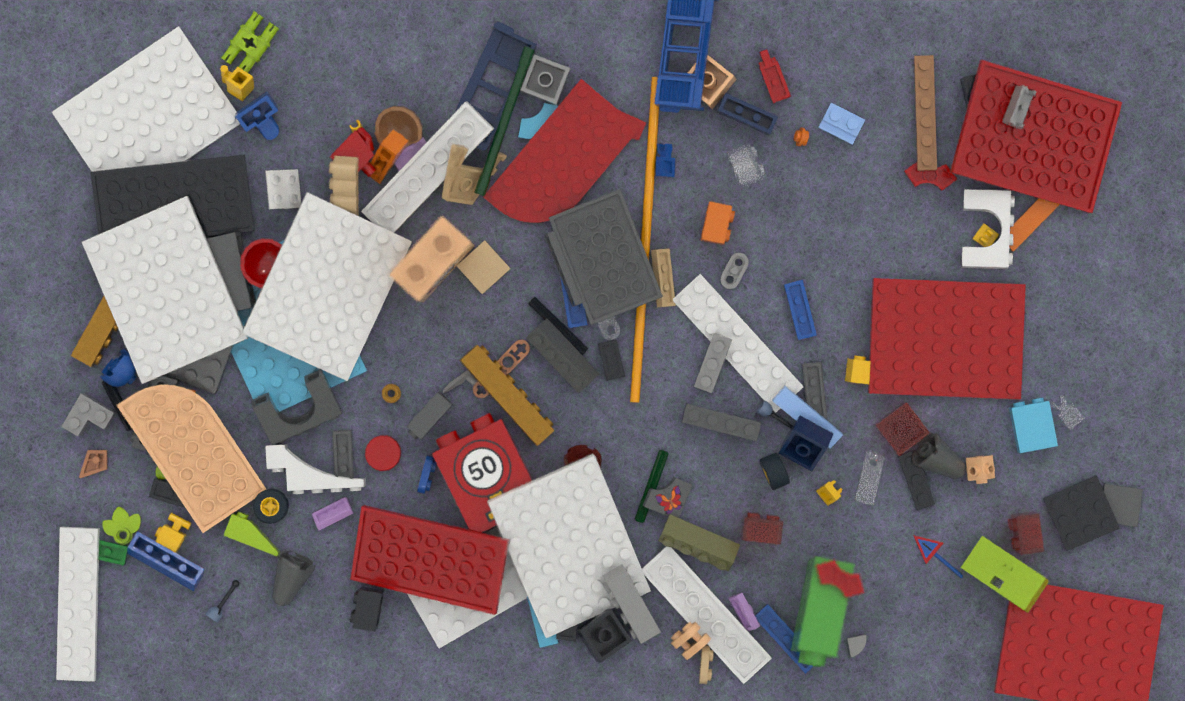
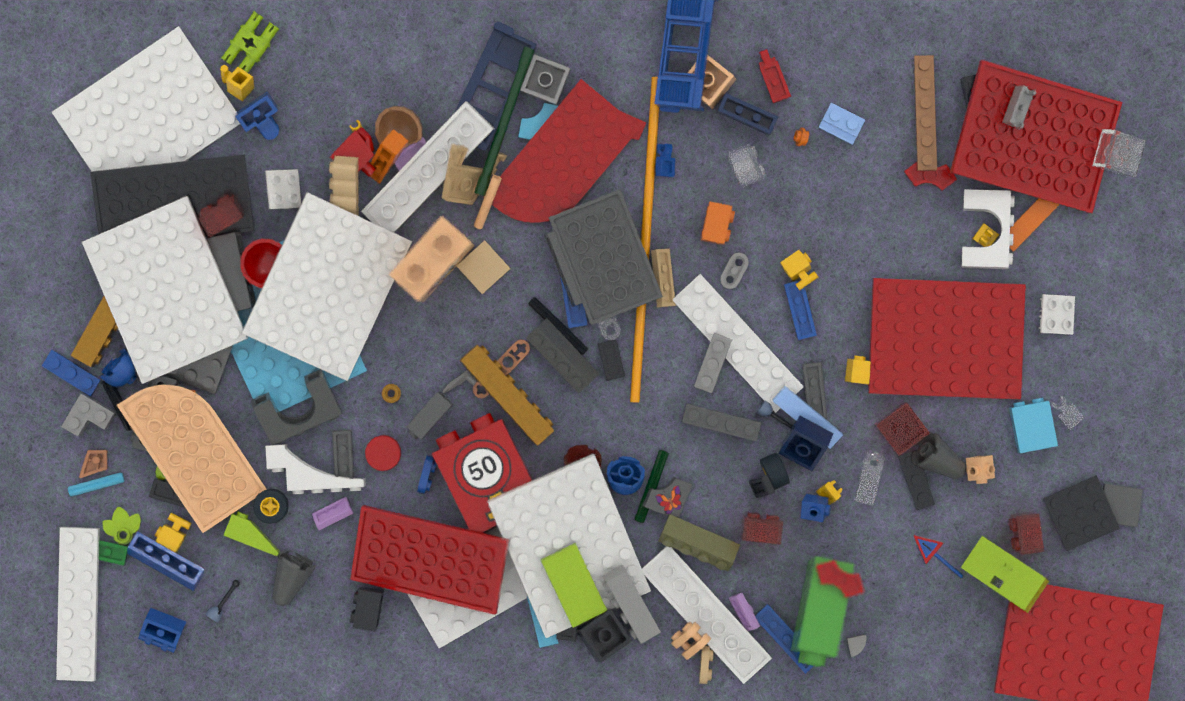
(71, 373): none -> blue plate
(96, 484): none -> medium azure axle
(161, 630): none -> blue brick
(220, 215): none -> clear red brick
(487, 201): none -> light nougat piece
(573, 585): none -> lime tile
(625, 475): none -> blue cylinder
(761, 486): none -> black plate
(797, 266): none -> yellow brick
(815, 508): none -> blue brick
(1057, 314): none -> white hinge
(1119, 153): none -> clear brick

